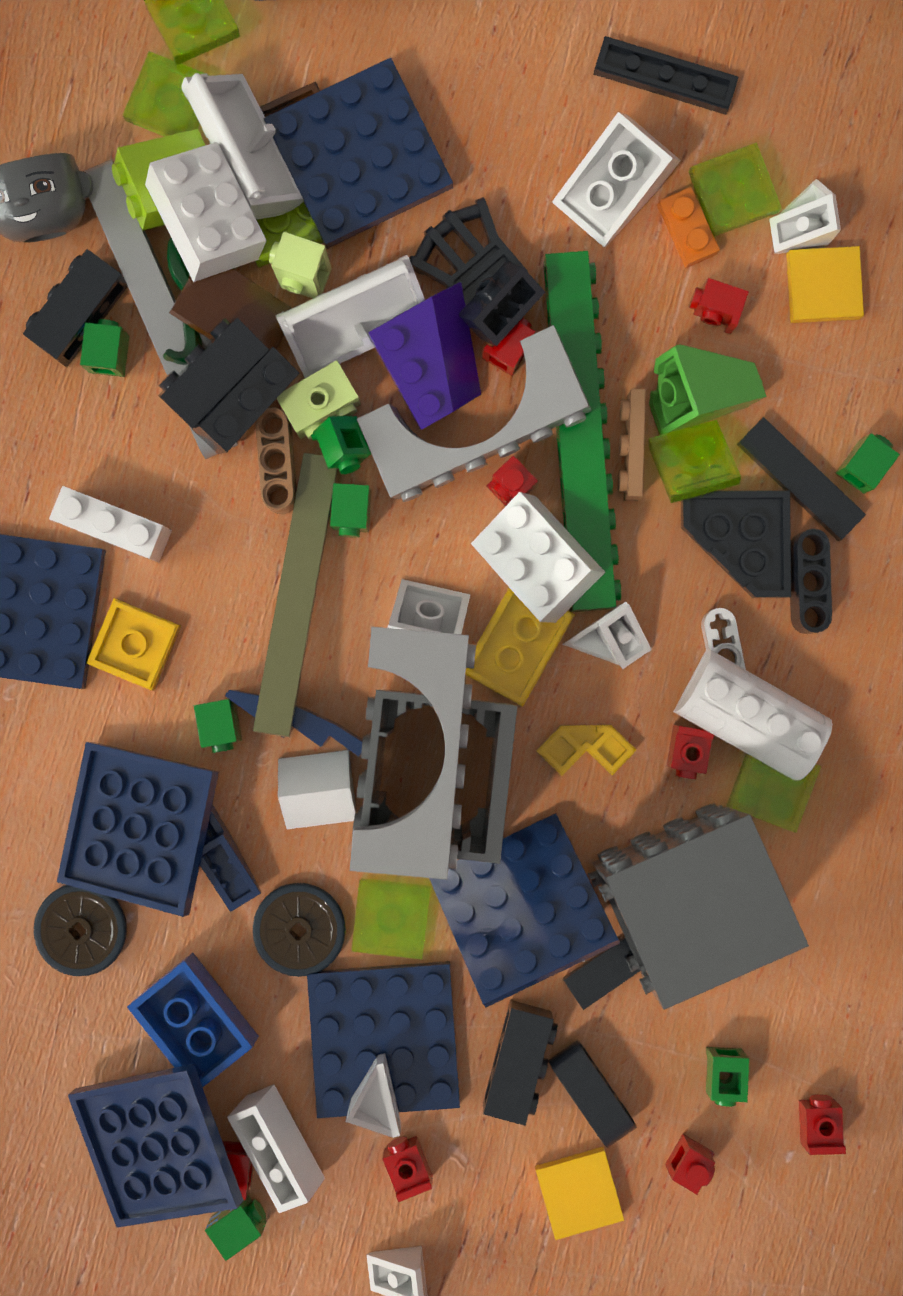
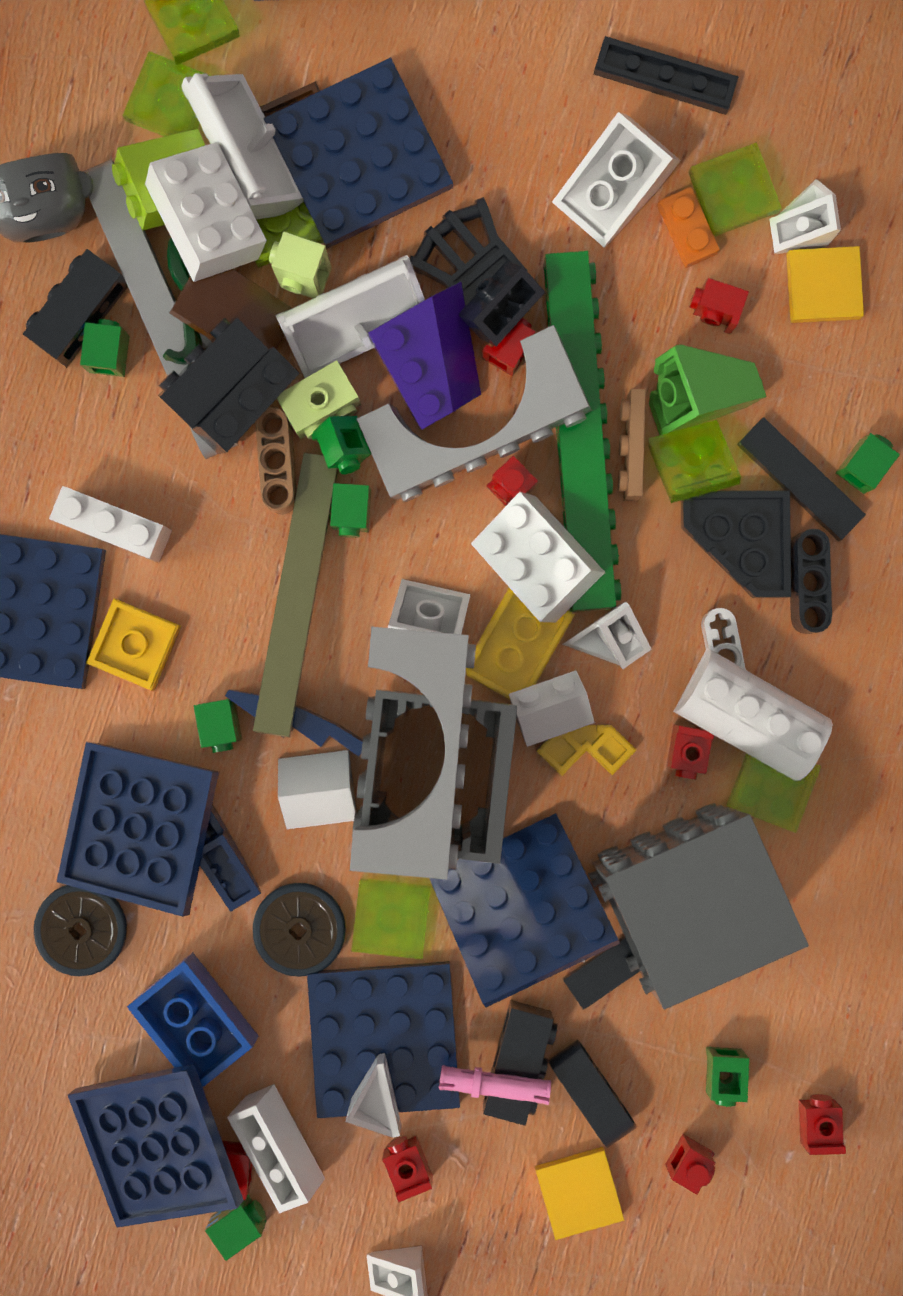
(498, 1085): none -> bright pink pin
(552, 708): none -> white brick

